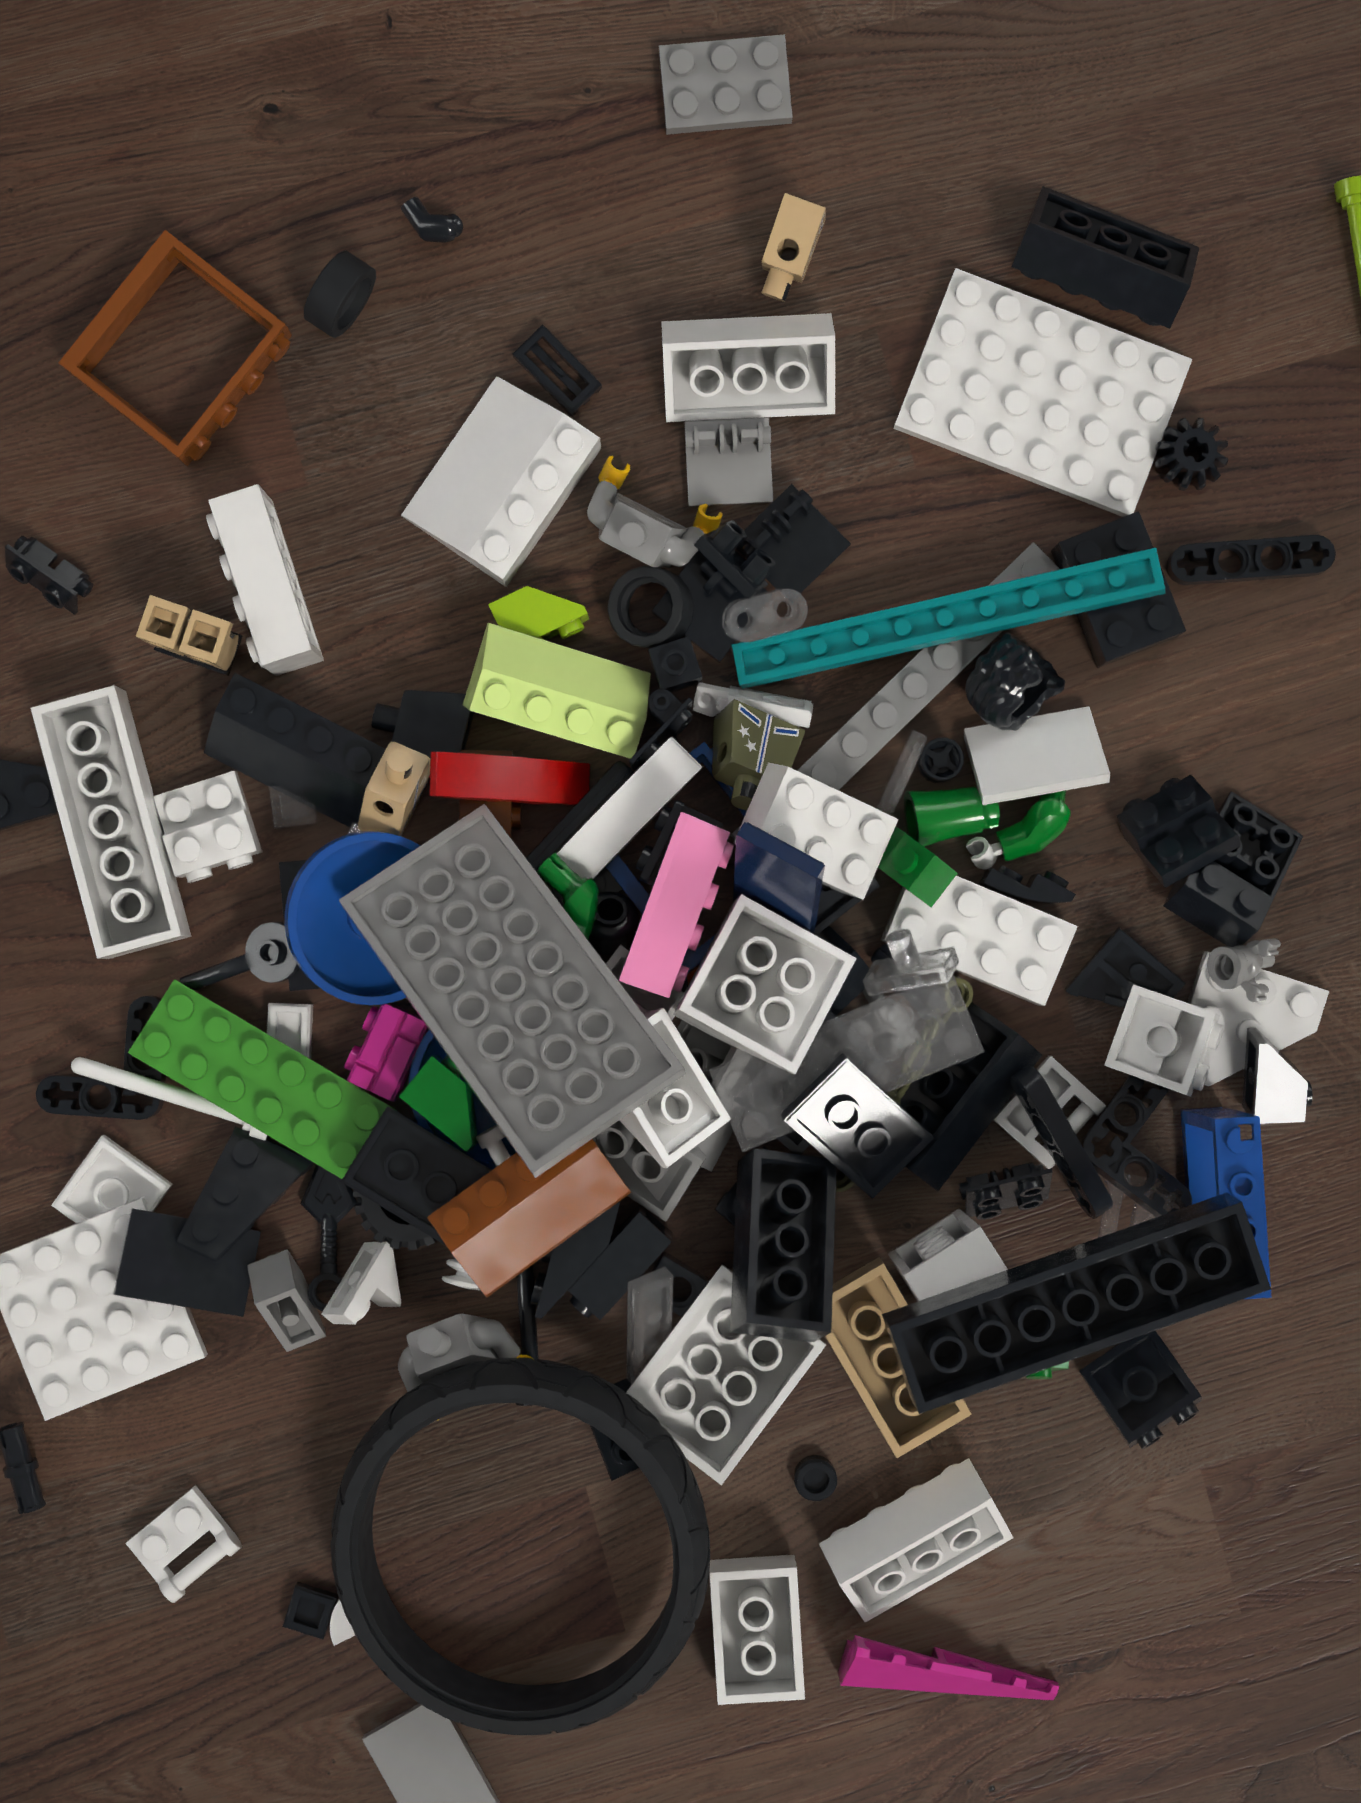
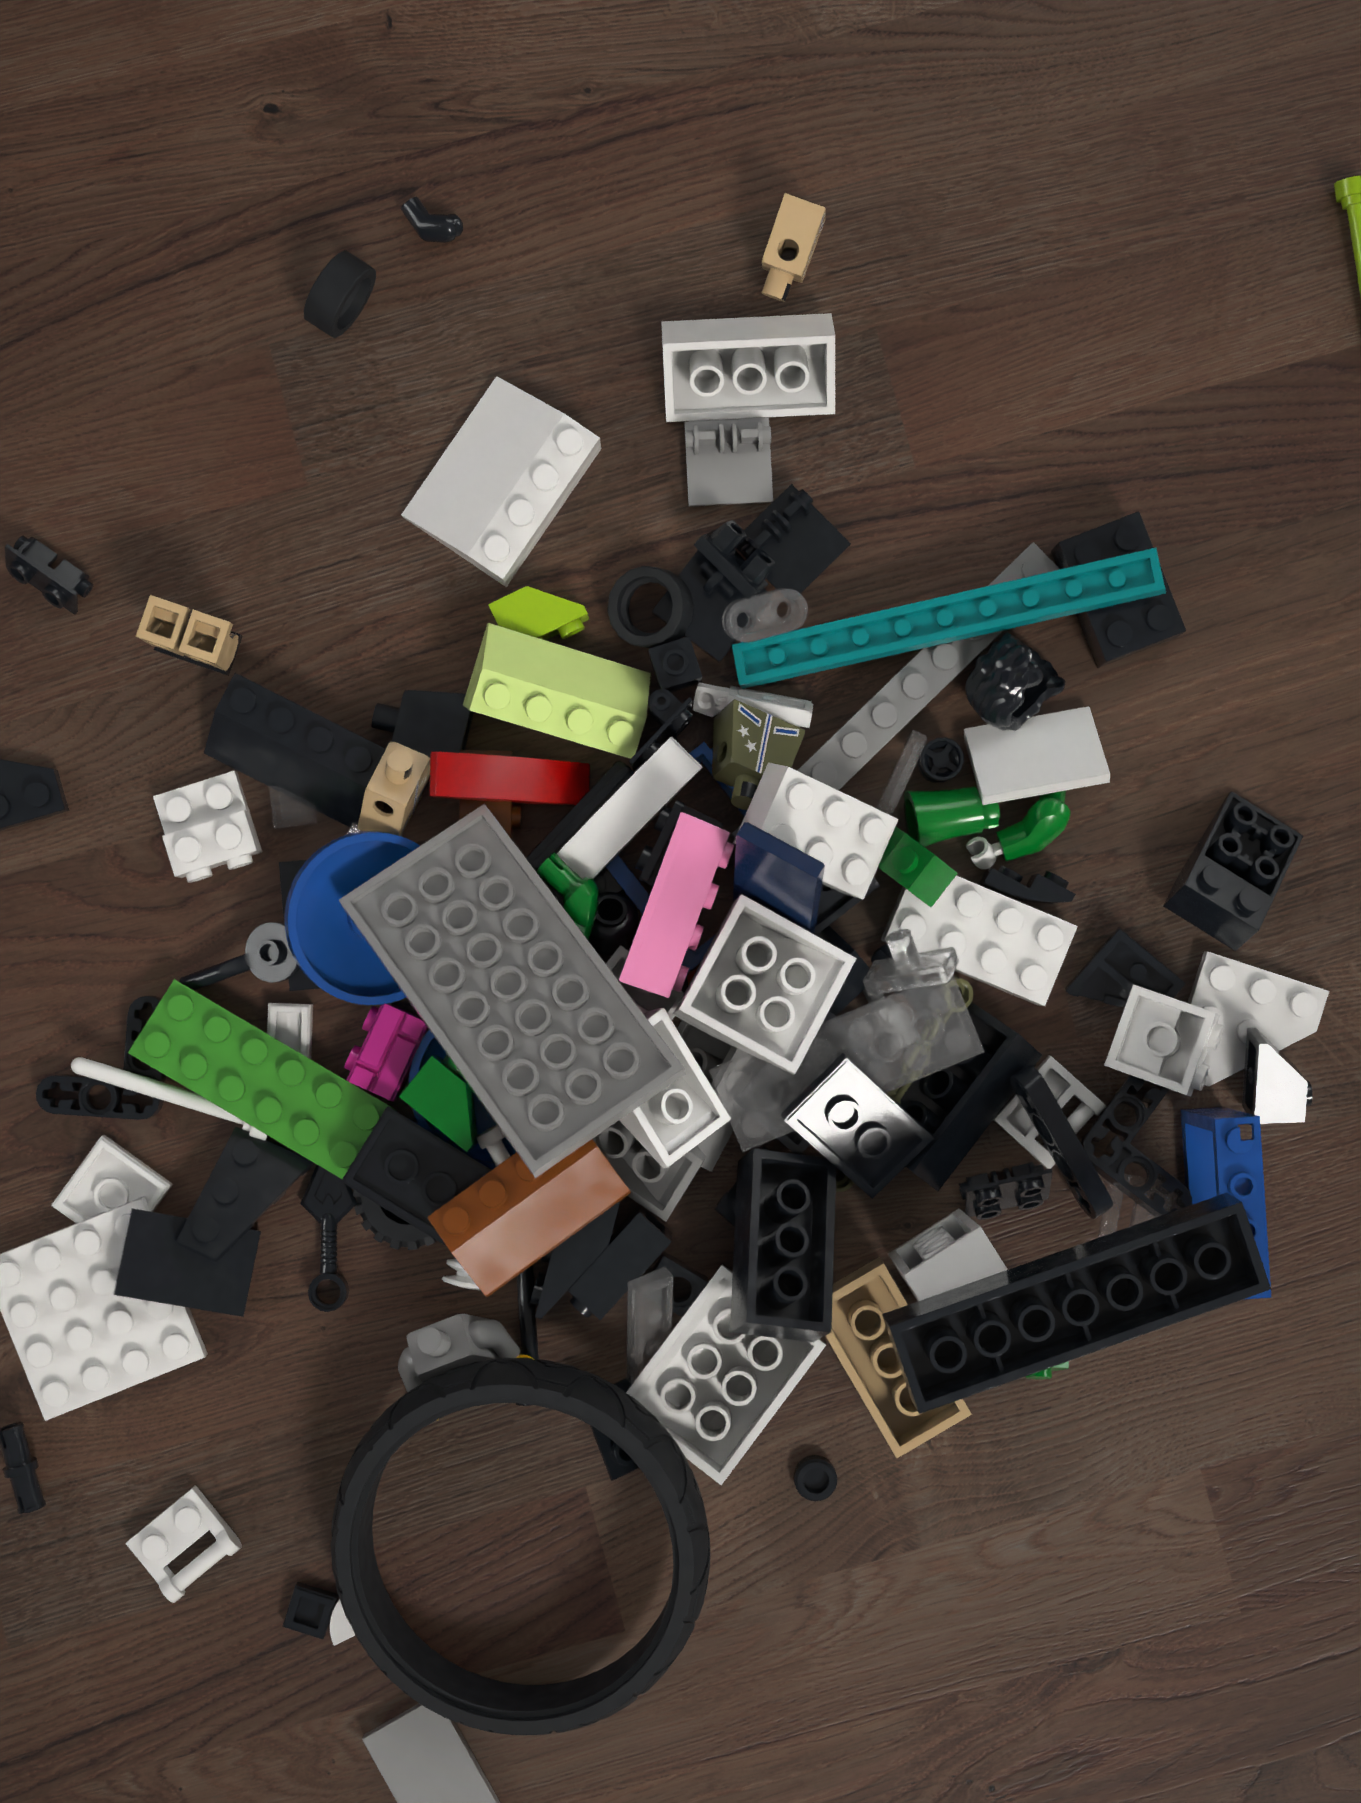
(110, 822): white brick -> none
(126, 305): dark orange window -> none
(265, 580): white brick -> none
(284, 1301): light grey slope -> none
(368, 1278): white slope -> none
(582, 396): black tile -> none
(641, 530): light grey torso -> none
(725, 84): light grey plate -> none
(756, 1629): white brick -> none
(889, 1667): dark pink wedge -> none
(915, 1540): white slope -> none
(1042, 393): white plate -> none
(1106, 258): black slope -> none
(1142, 1388): black plate -> none
(1177, 830): black plate -> none
(1196, 440): black gear -> none
(1240, 964): light grey piece -> none
(1250, 557): black beam -> none

